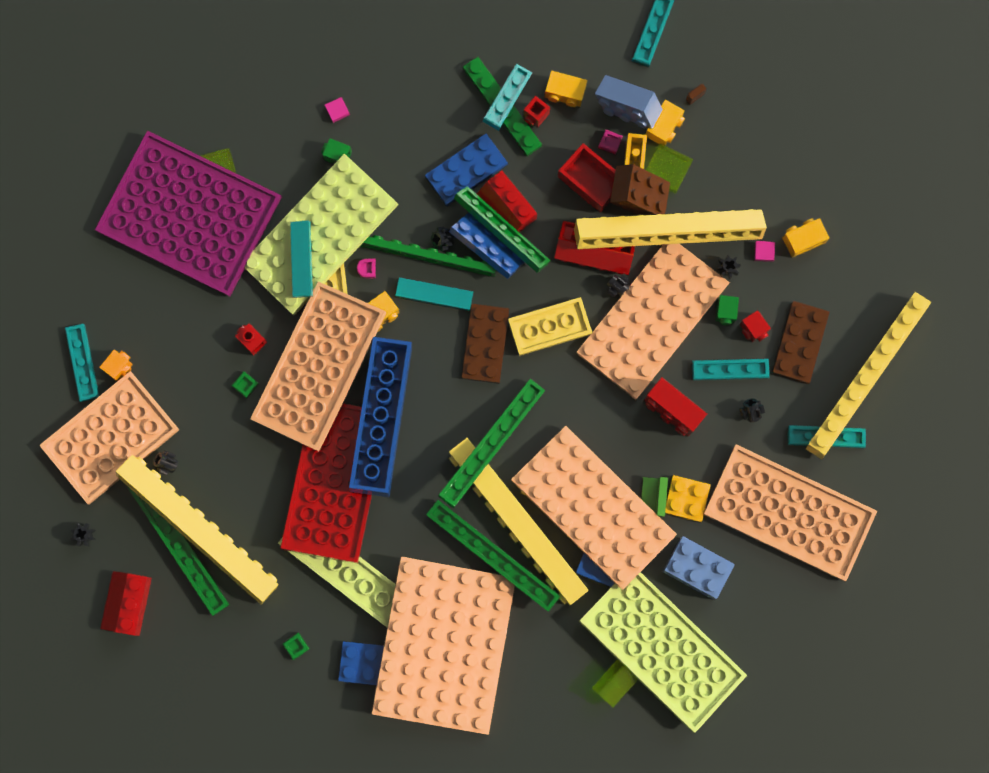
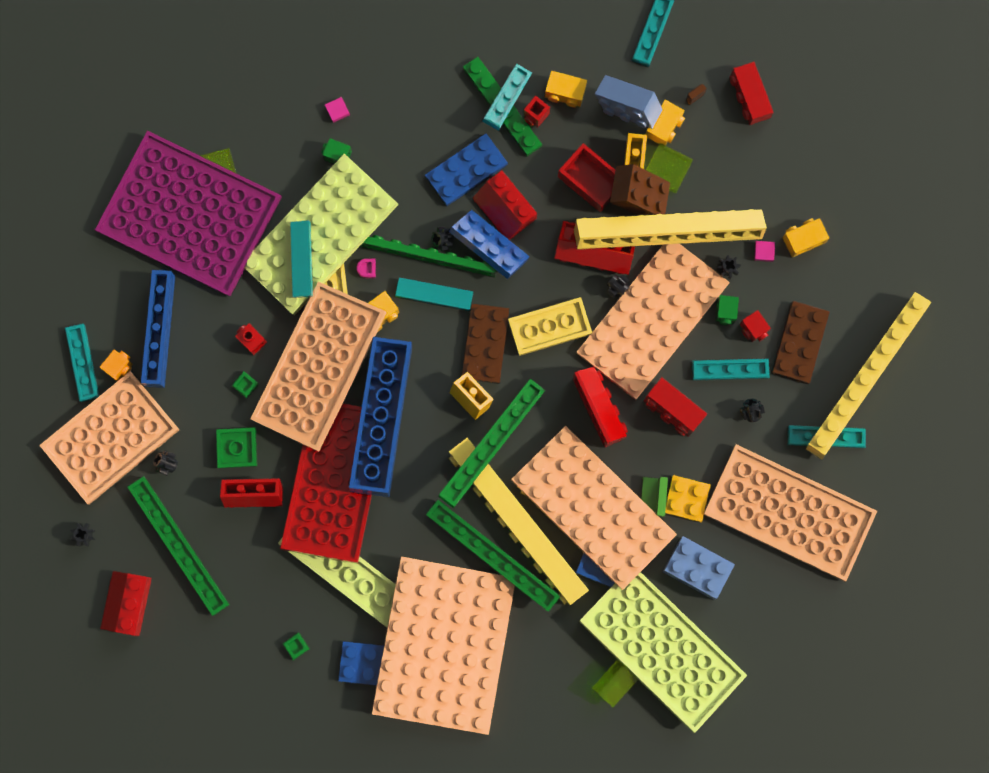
(158, 329): none -> blue brick
(196, 529): light yellow brick -> none
(236, 448): none -> green plate
(251, 493): none -> red brick
(471, 395): none -> yellow brick
(502, 229): green plate -> none
(599, 406): none -> slope
(610, 141): dark pink tile -> none
(751, 93): none -> red brick

